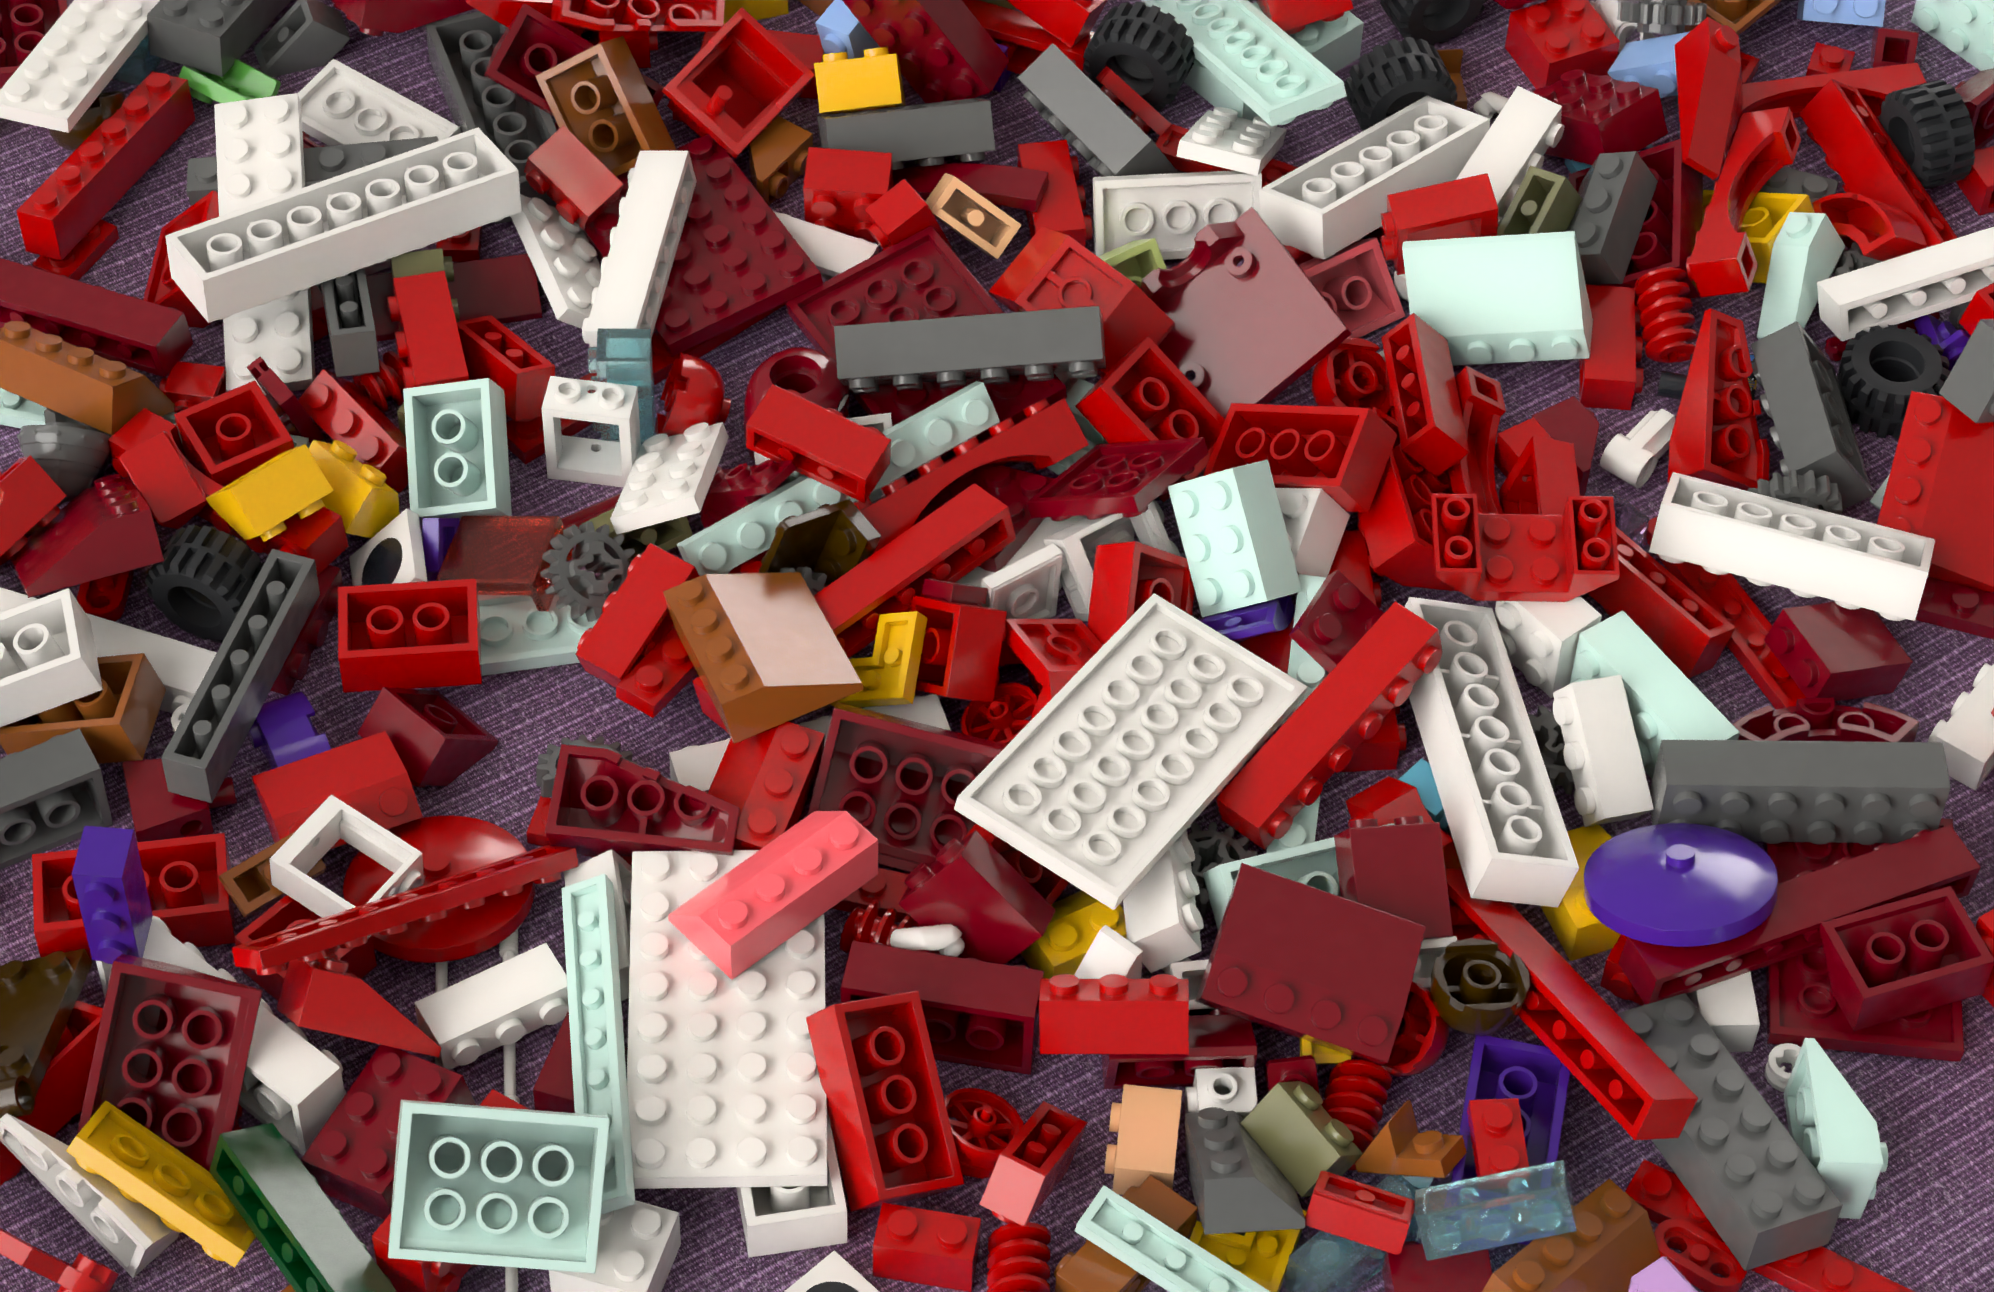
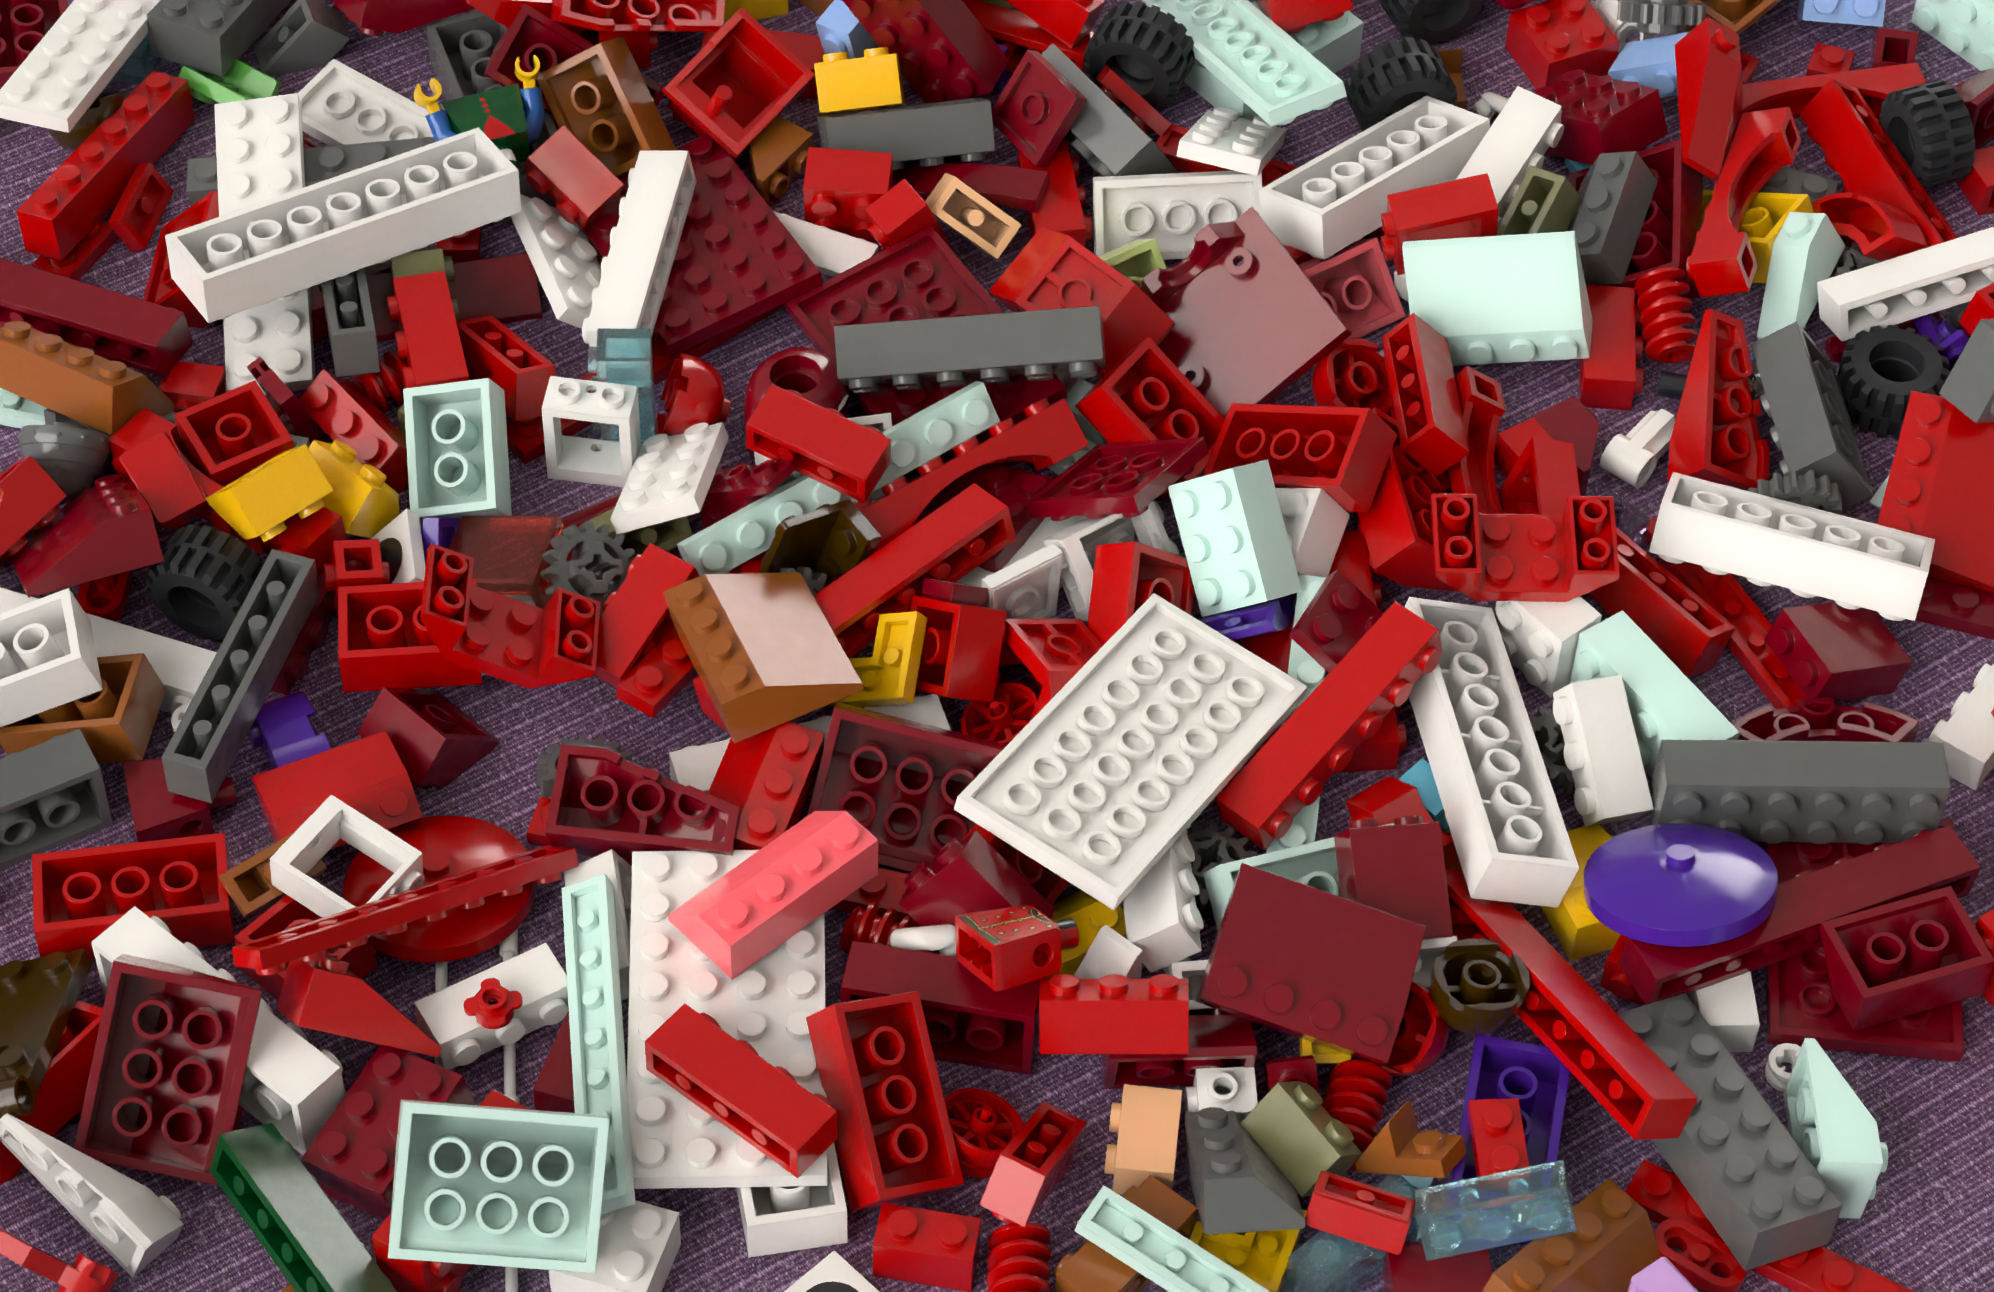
(112, 893): dark purple brick -> none
(140, 207): none -> red plate
(162, 1180): yellow plate -> none
(354, 565): none -> red brick
(495, 1015): none -> red plate
(504, 634): none -> red slope
(505, 114): none -> torso
(742, 1089): none -> red brick
(1012, 945): none -> red torso
(1037, 108): none -> dark red plate

